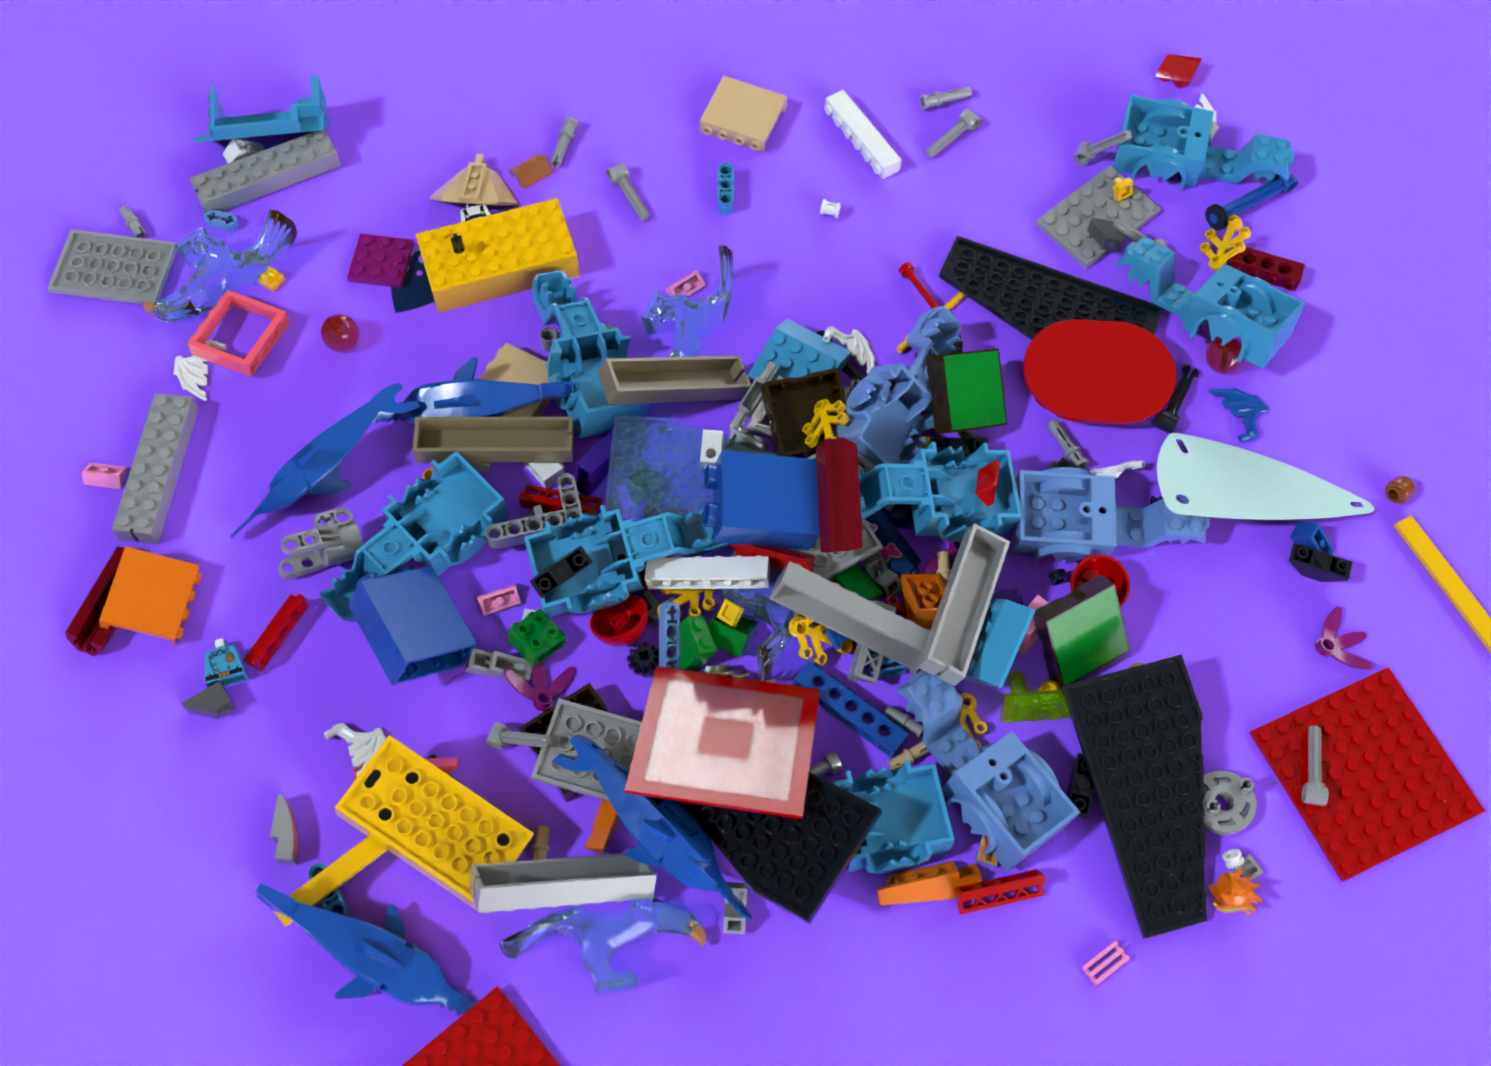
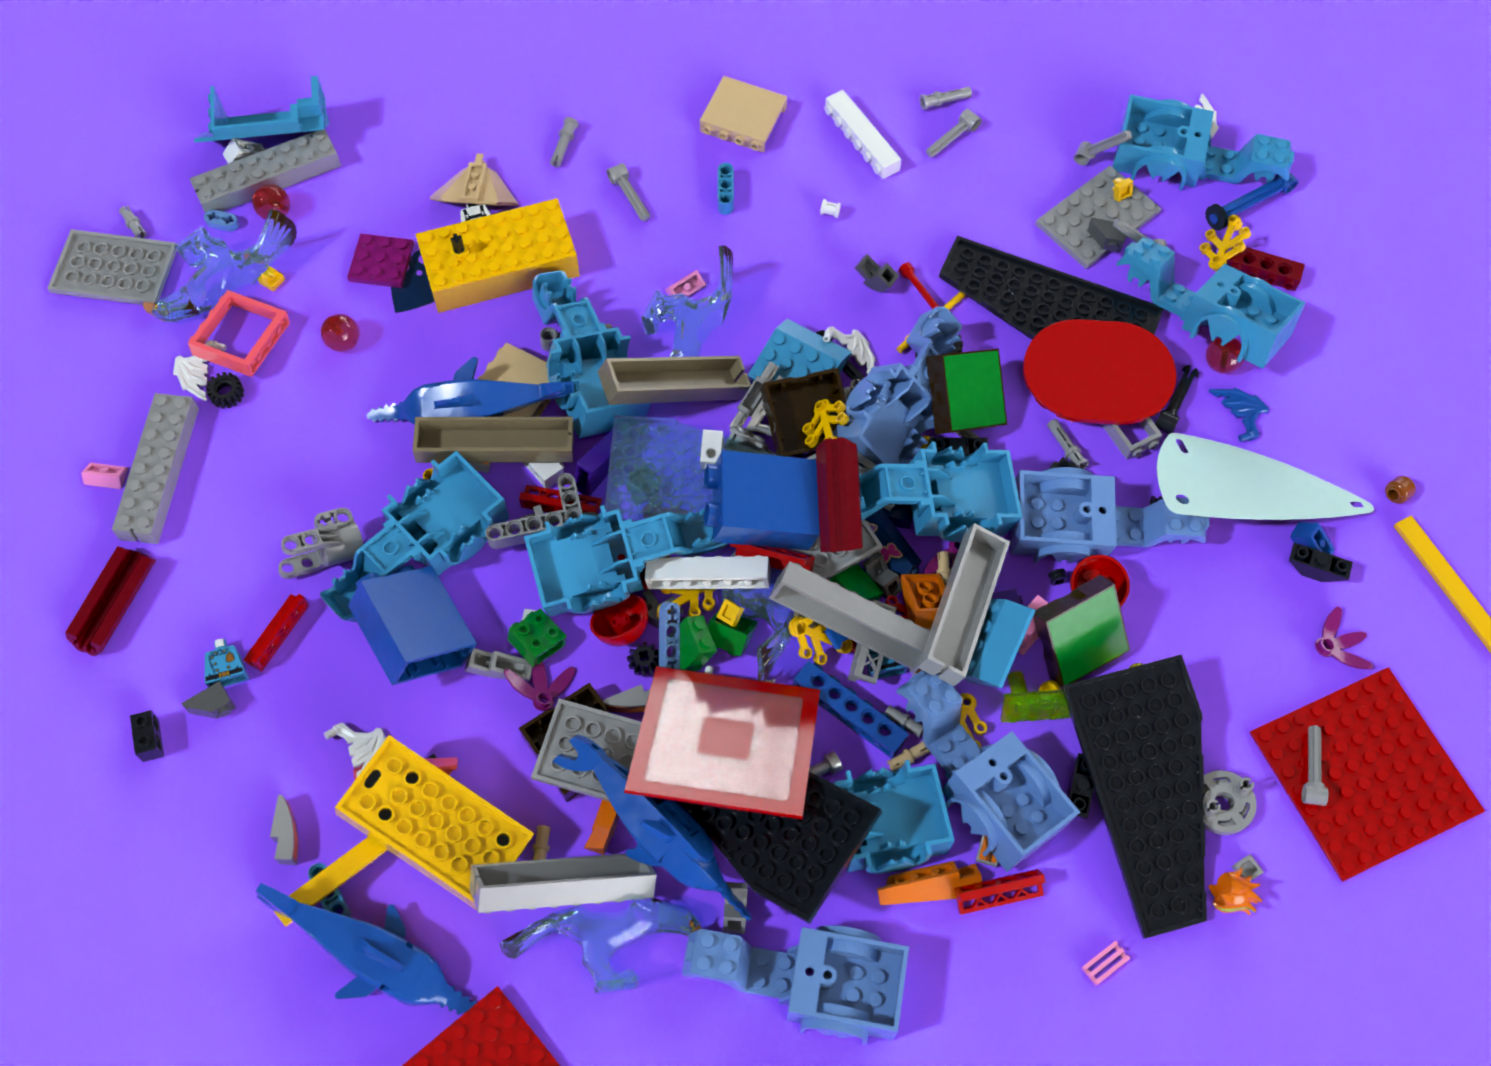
(146, 736): none -> black brick
(151, 594): orange panel -> none
(220, 382): none -> black tyre
(270, 197): none -> clear red piece
(317, 464): blue animal -> none
(499, 599): bright pink slope -> none
(503, 736): light grey axle -> none
(531, 170): panel -> none
(560, 571): black slope -> none
(629, 701): none -> light grey slope
(723, 670): olive plate -> none
(849, 995): none -> medium blue piece
(876, 277): none -> dark grey brick
(987, 482): red panel -> none
(1118, 469): white animal -> none
(1135, 450): none -> window
(1178, 69): red slope -> none
(1233, 858): white bush -> none

